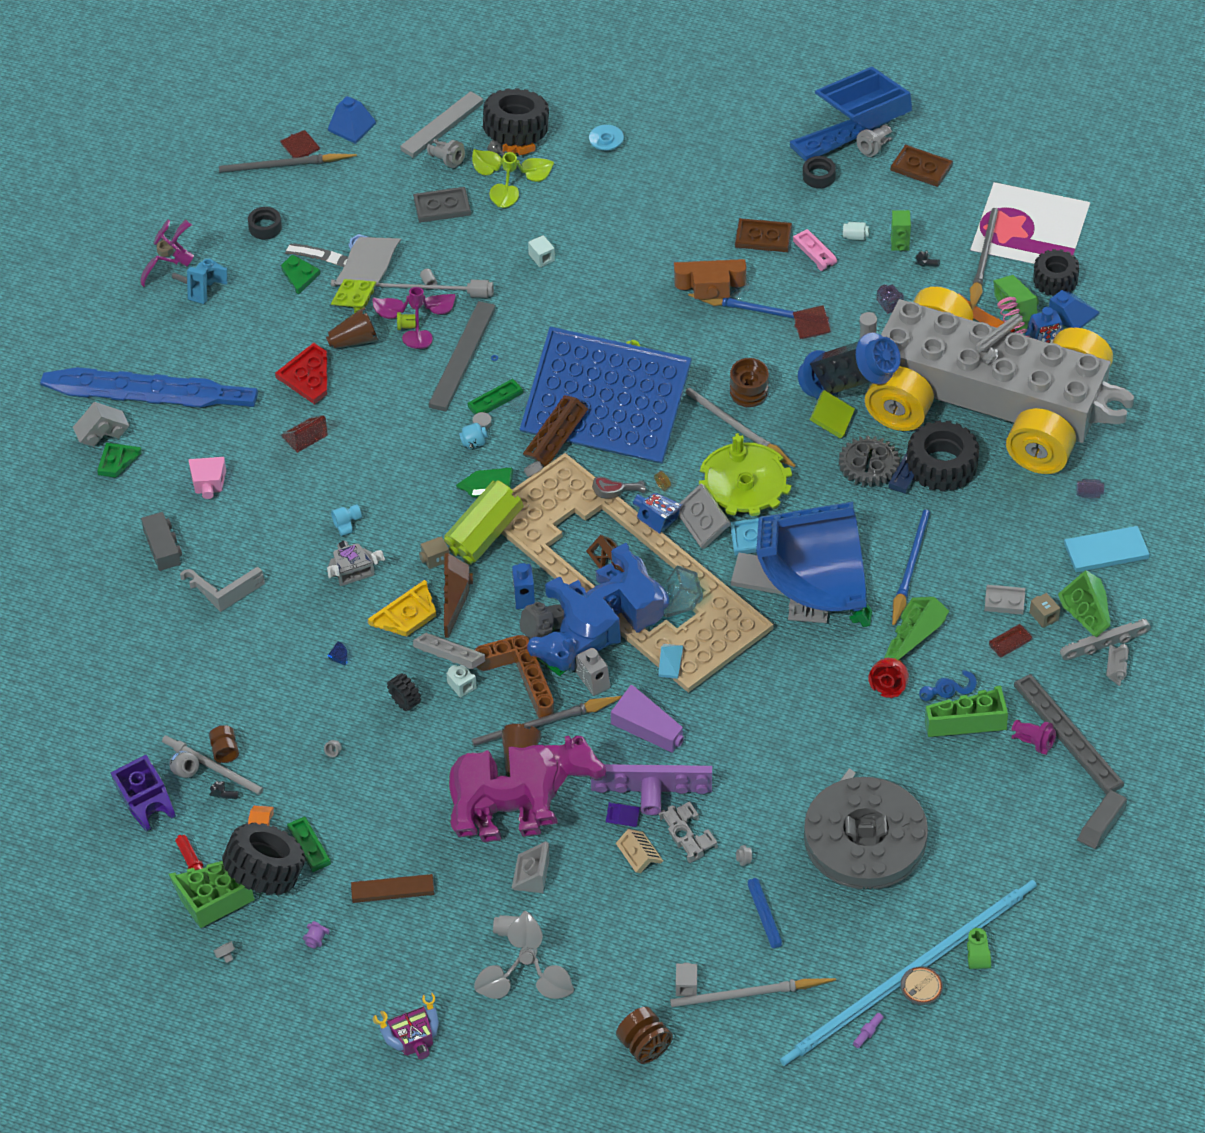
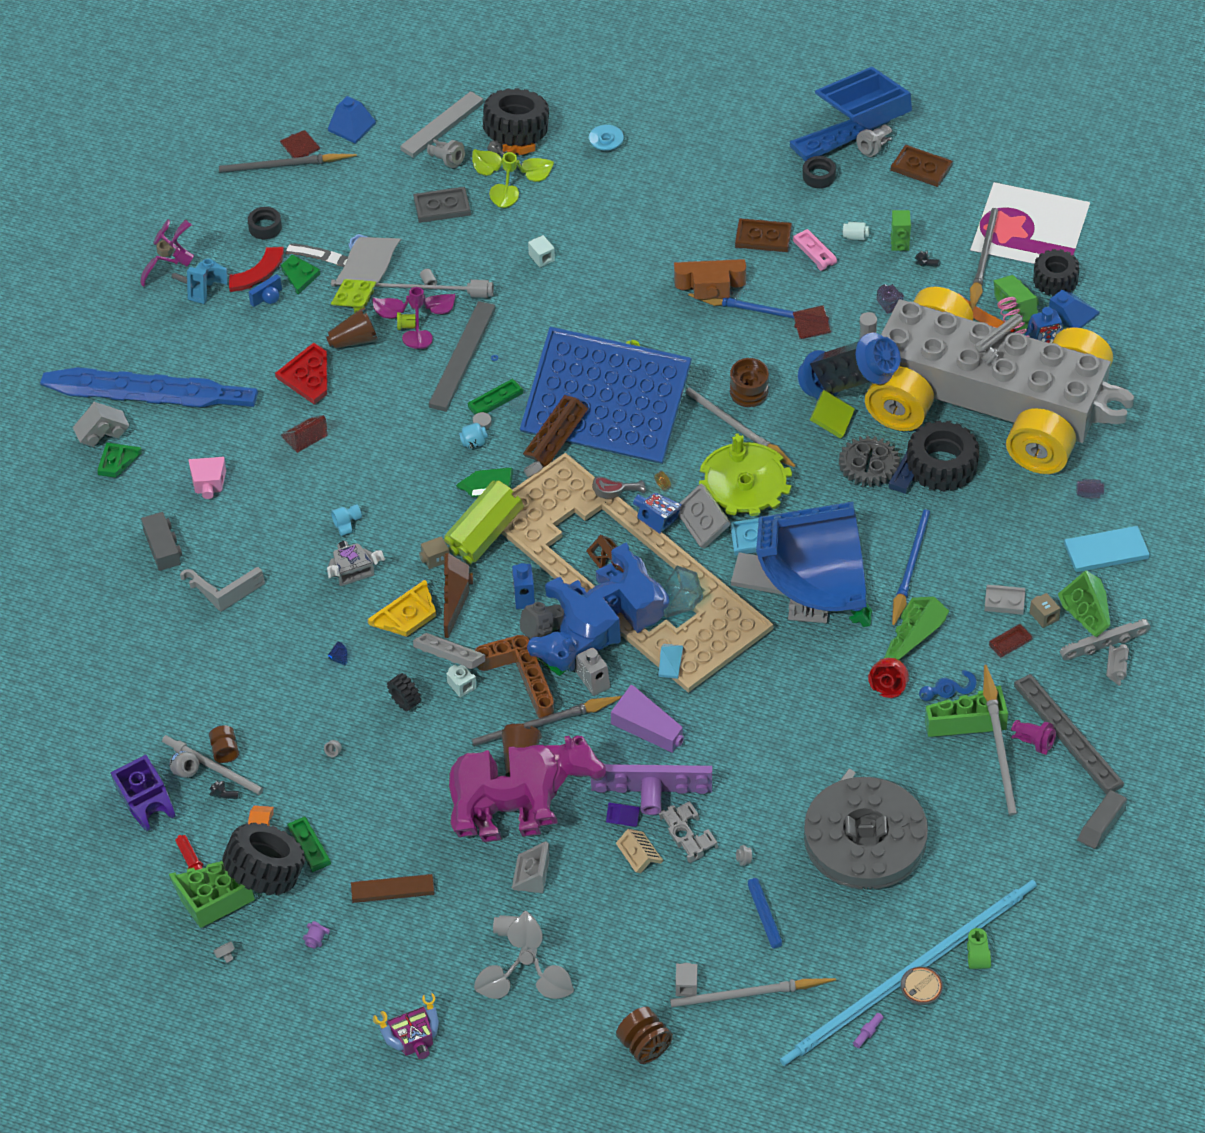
(260, 272): none -> red tile
(266, 291): none -> blue tile
(990, 694): none -> light grey piece

